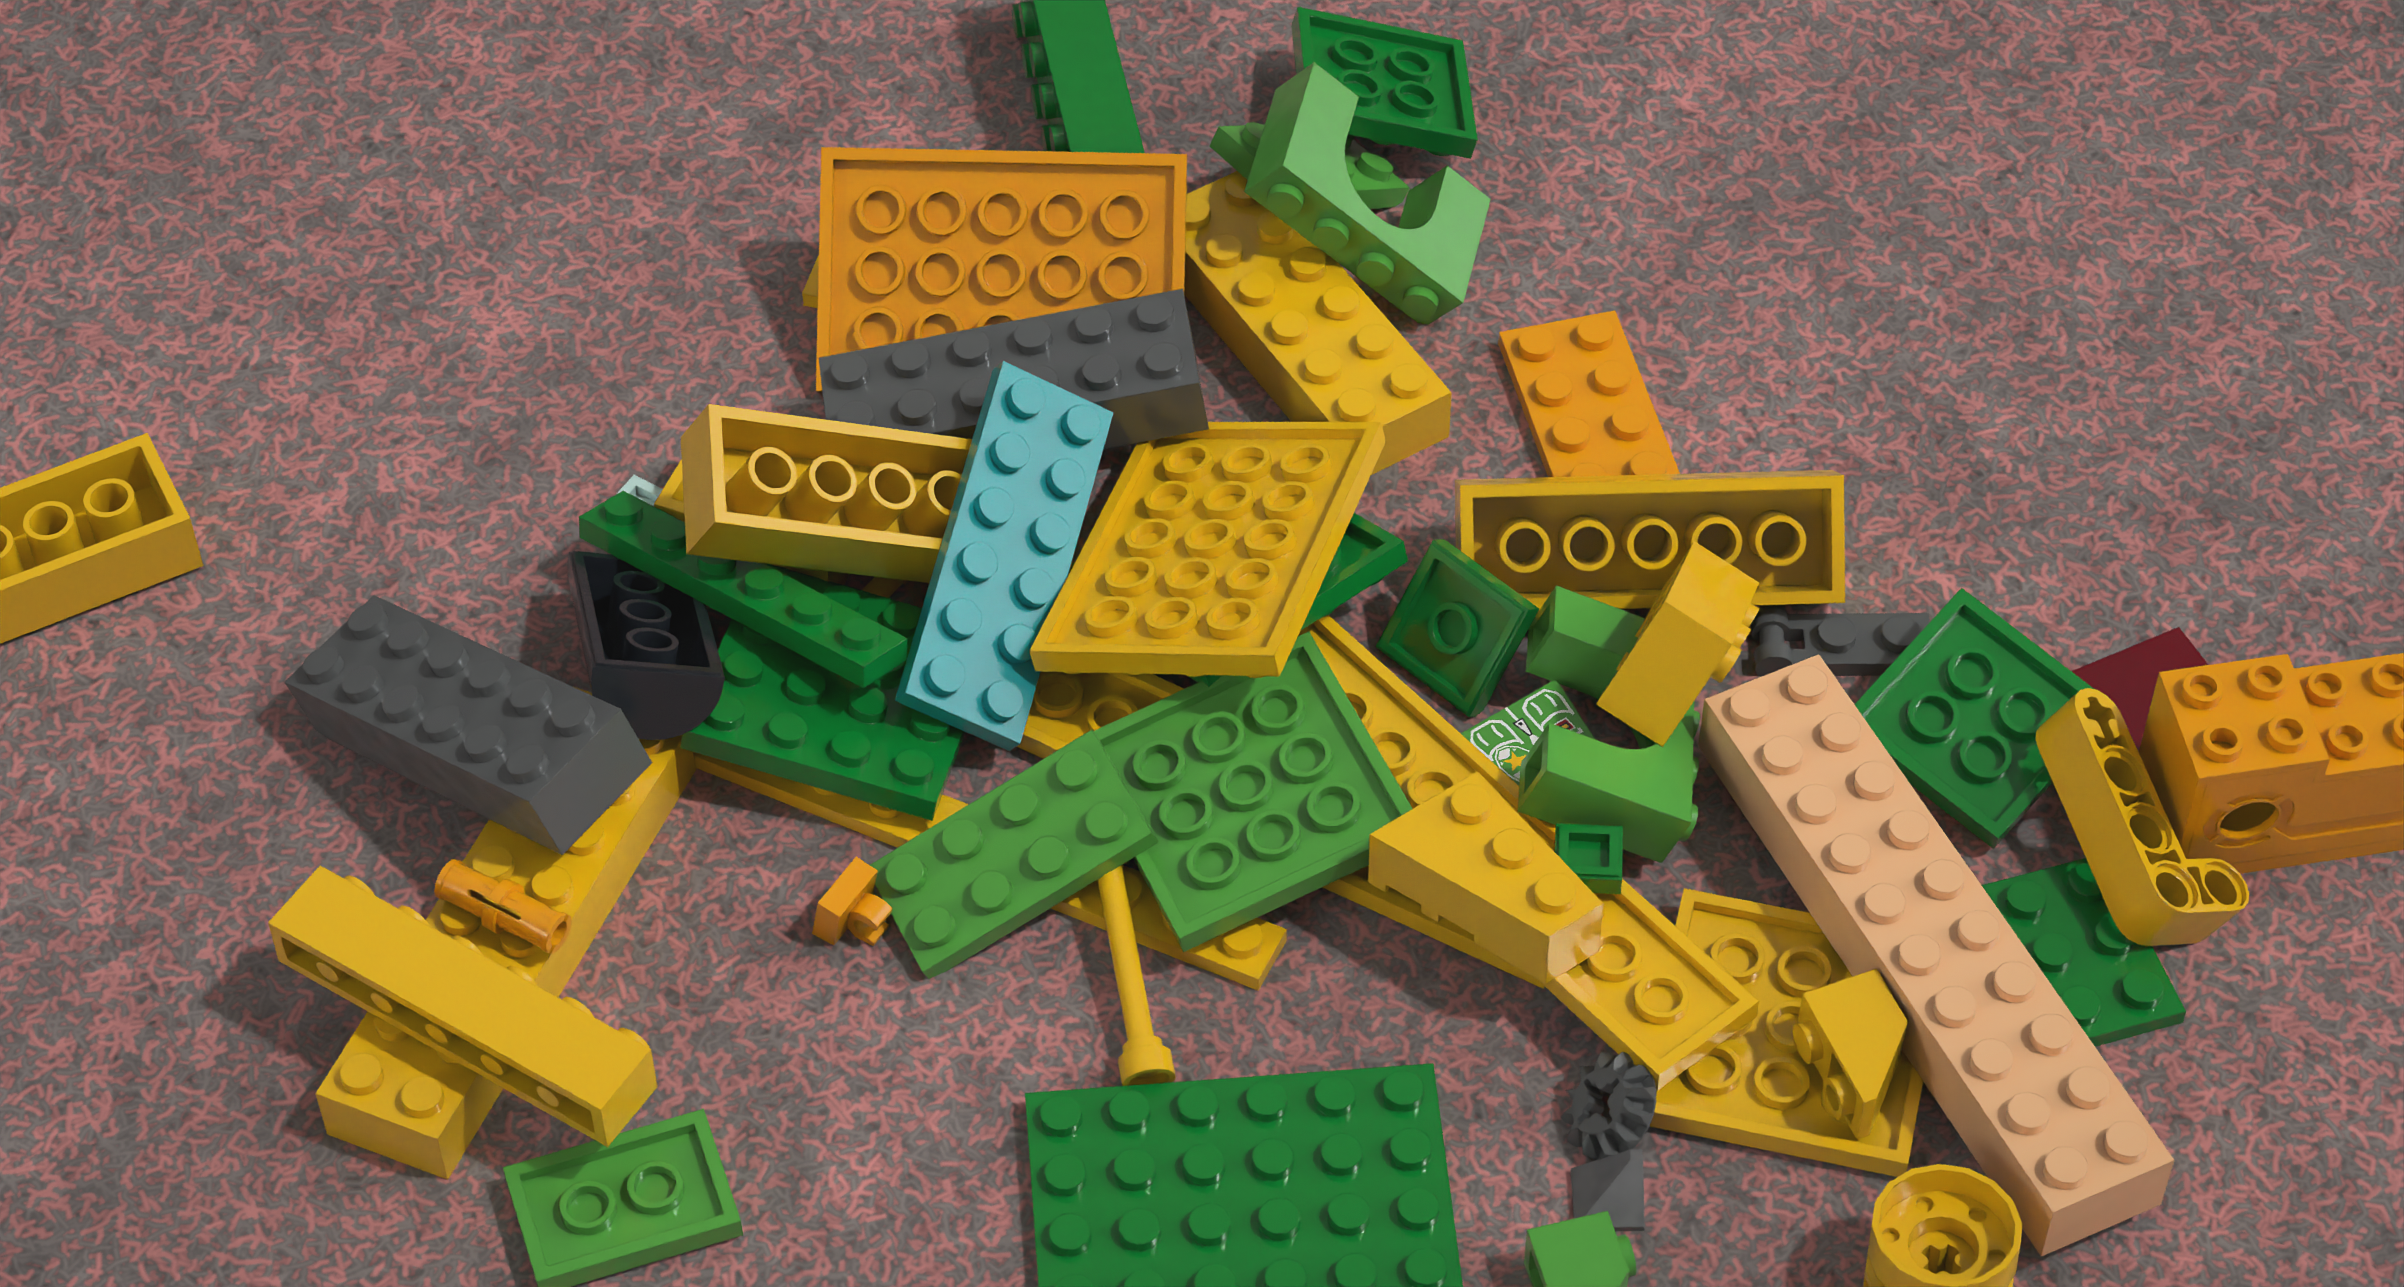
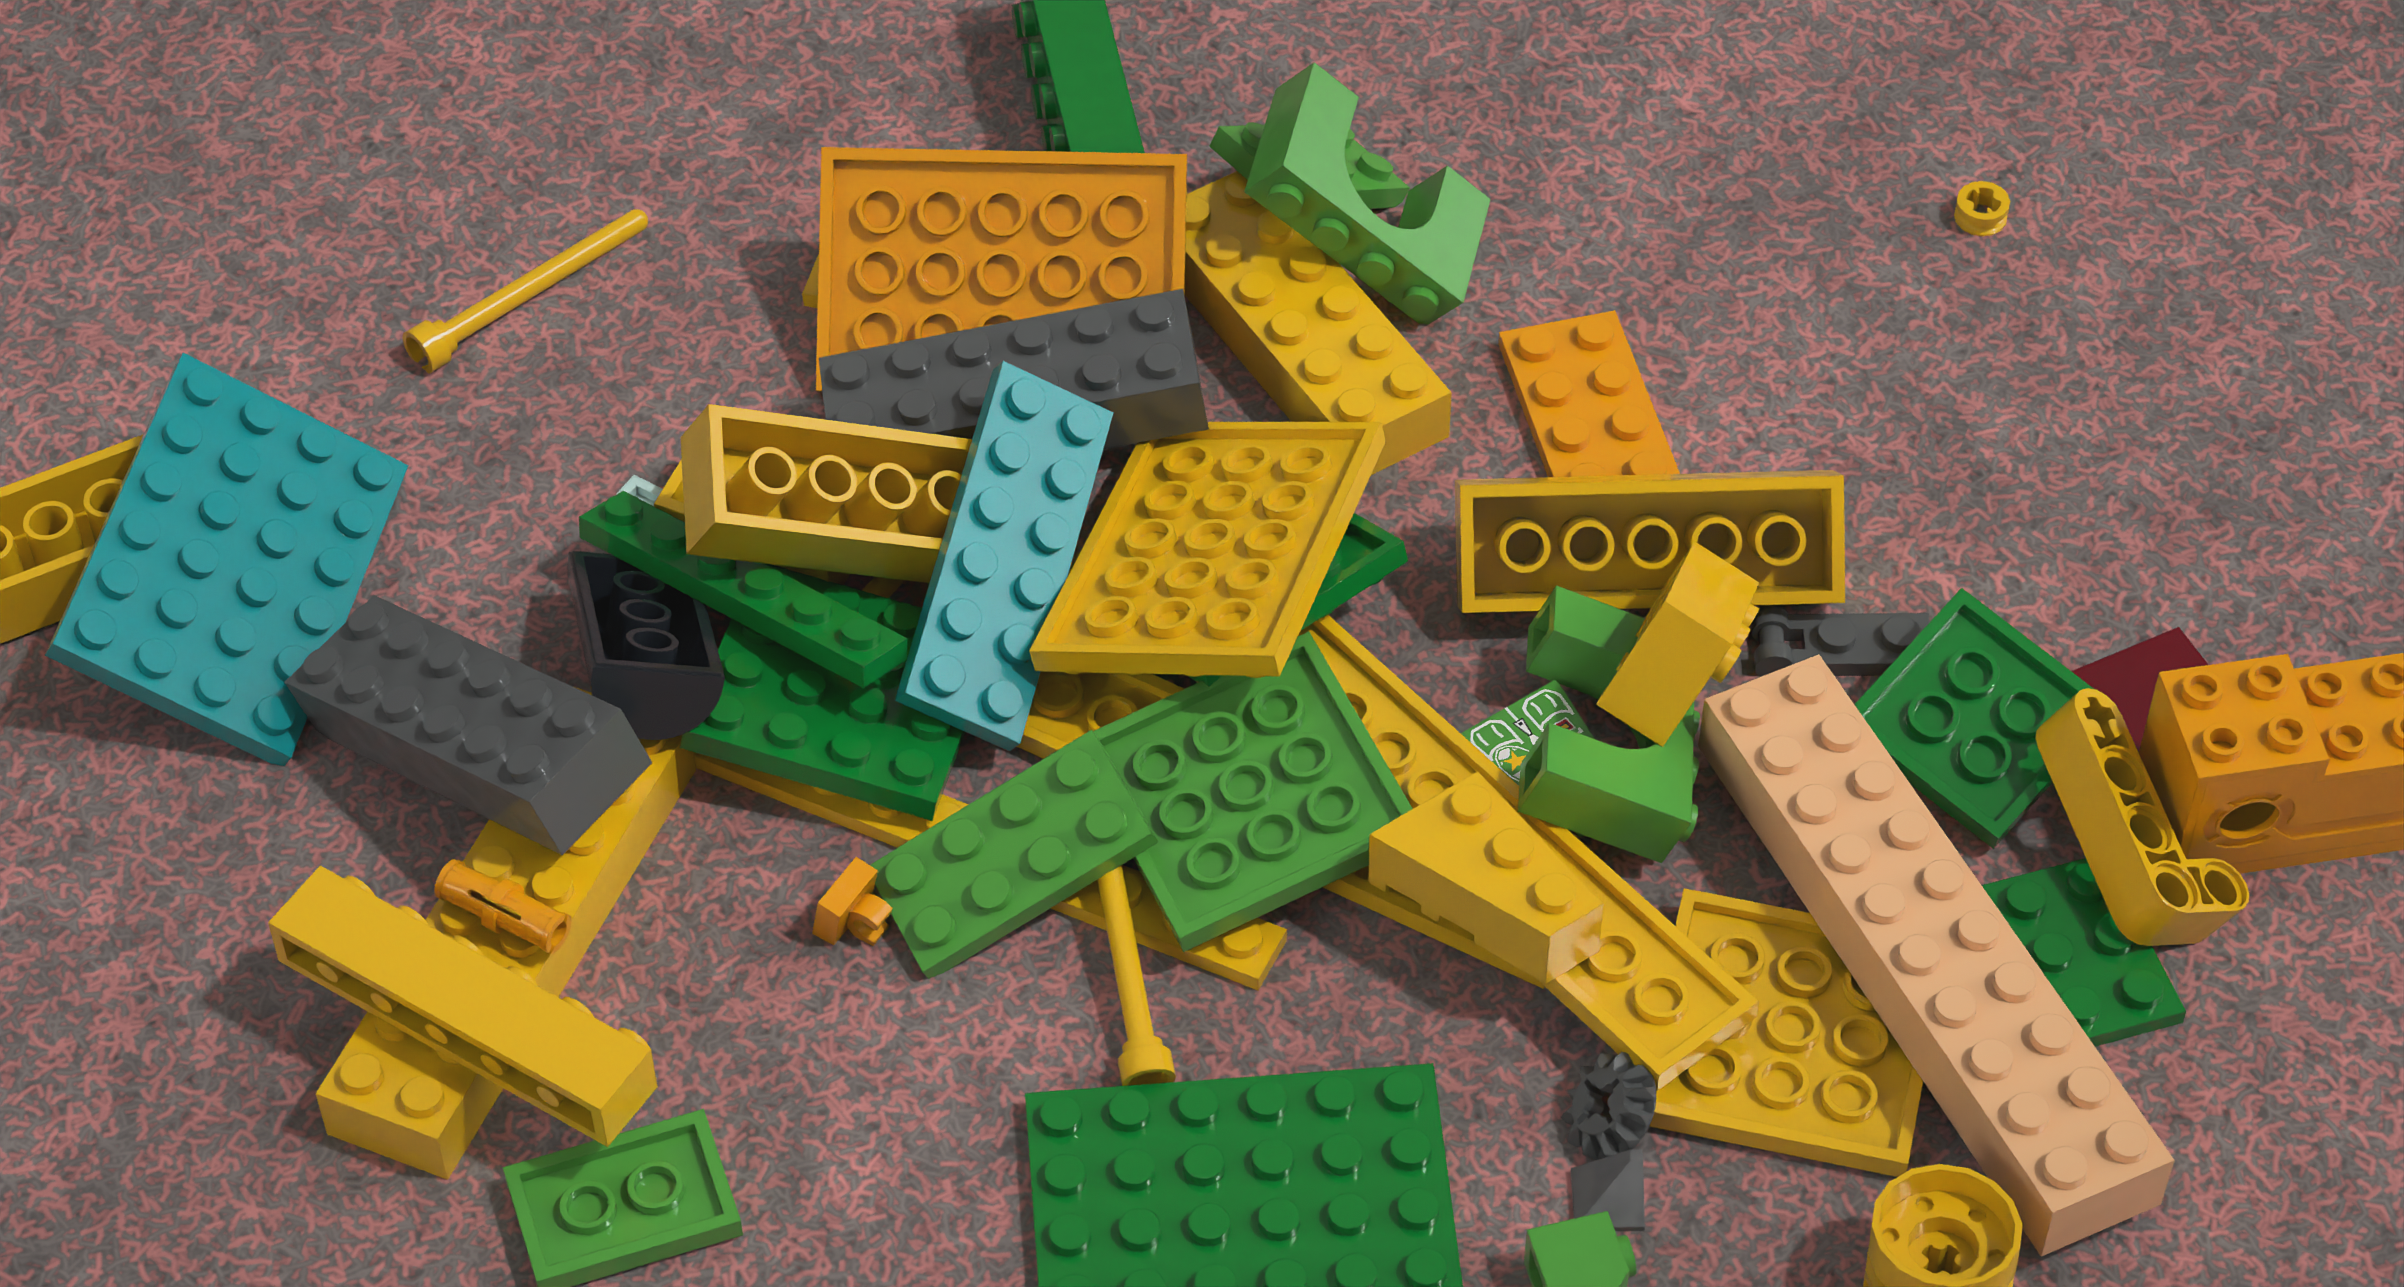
(227, 559): none -> teal plate
(440, 339): none -> yellow piece
(1406, 80): green plate -> none
(1457, 627): green tile -> none
(1592, 854): green tile -> none
(1856, 1043): yellow slope -> none
(1982, 223): none -> yellow bush

